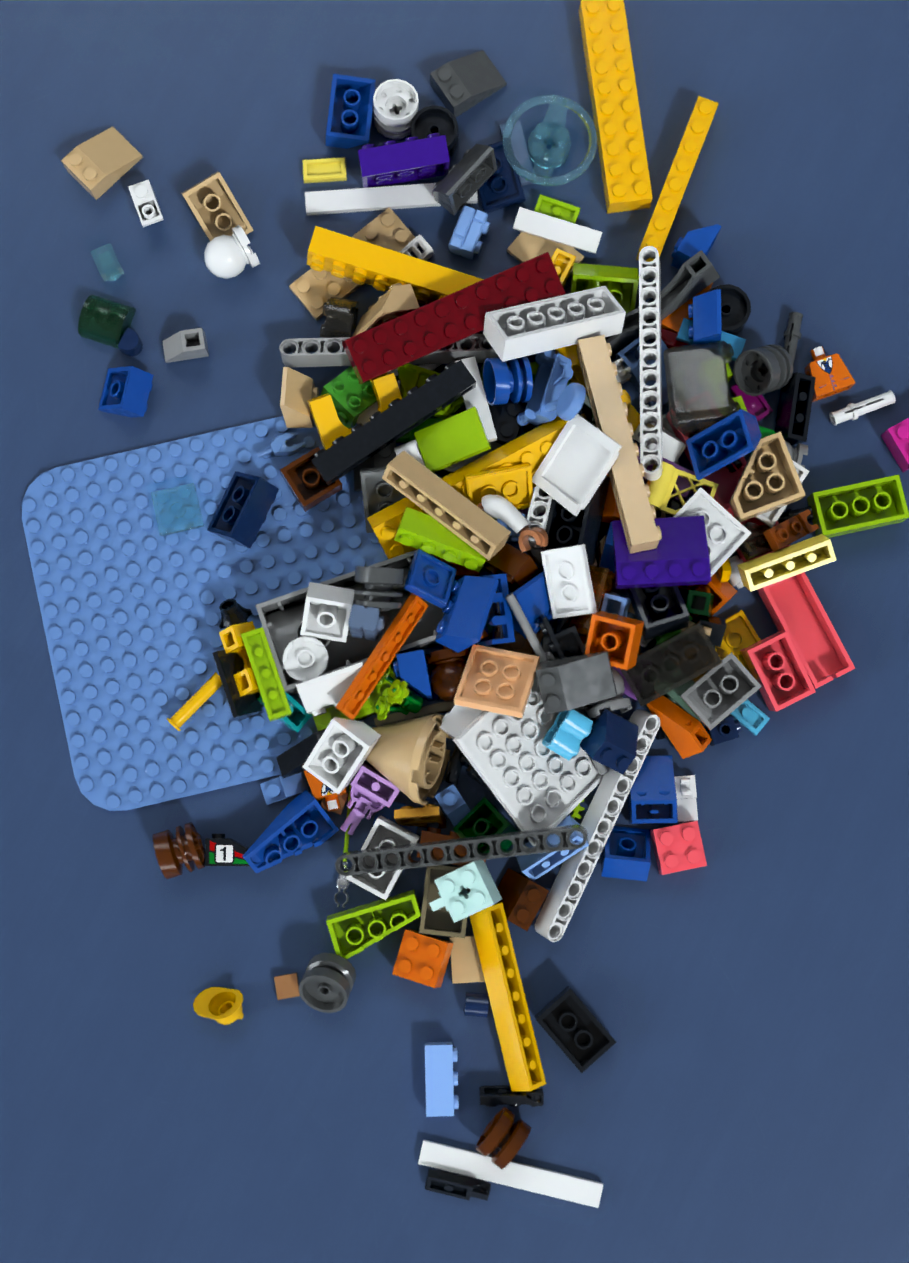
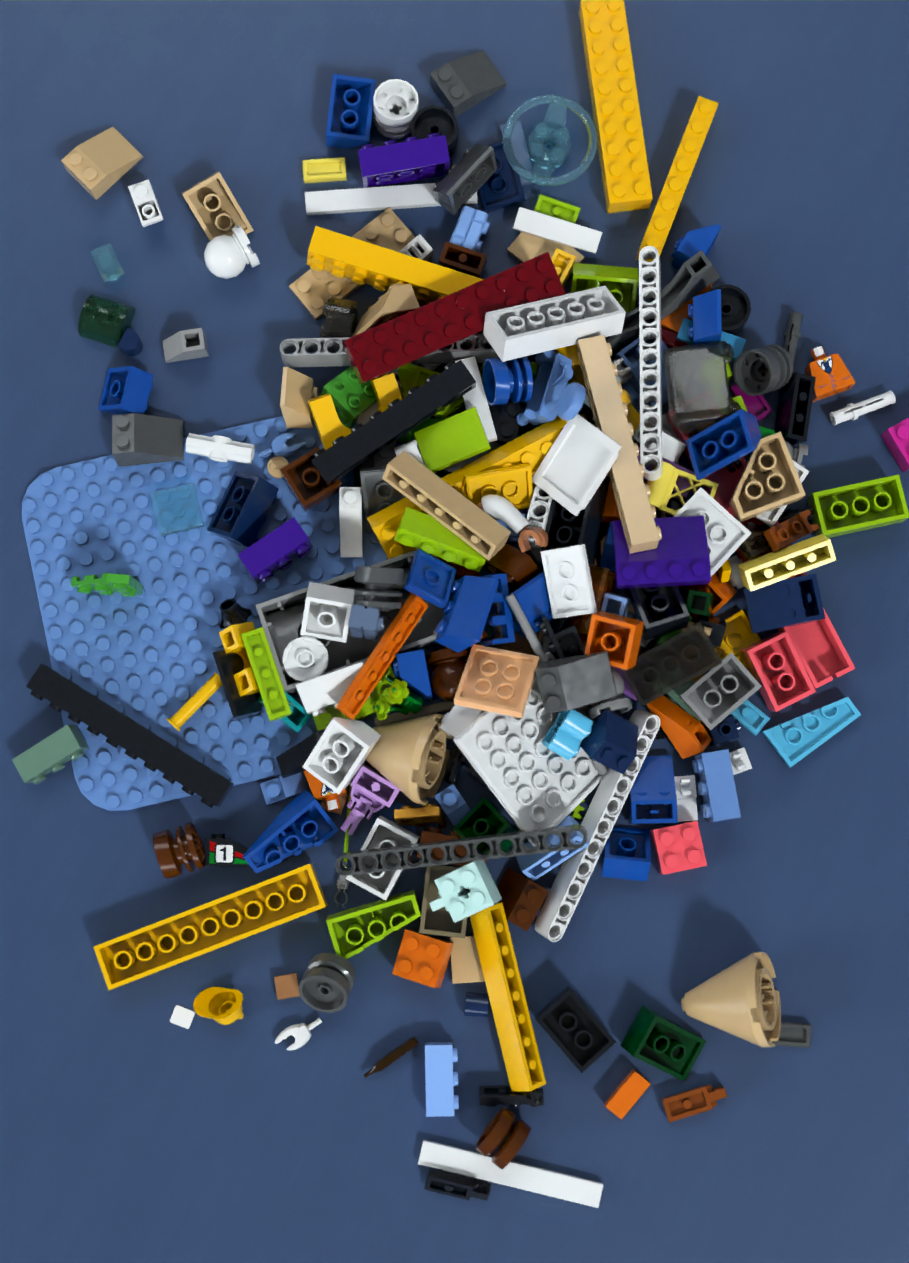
(50, 754): none -> sand green brick
(108, 584): none -> bright green plate
(129, 735): none -> black brick
(146, 439): none -> dark grey slope
(182, 1017): none -> white sticker
(210, 926): none -> yellow brick
(220, 448): none -> white piece
(274, 466): none -> tan piece
(276, 551): none -> dark purple brick
(300, 1032): none -> white hand
(351, 522): none -> white slope
(393, 1056): none -> dark brown piece
(463, 260): none -> reddish brown brick
(627, 1094): none -> orange slope
(662, 1043): none -> dark green slope
(692, 1101): none -> dark orange hinge
(716, 786): none -> medium blue brick
(739, 761): none -> white tile
(740, 1001): none -> tan cone
(784, 604): none -> dark blue slope
(794, 1035): none -> dark grey tile
(807, 732): none -> medium azure wing

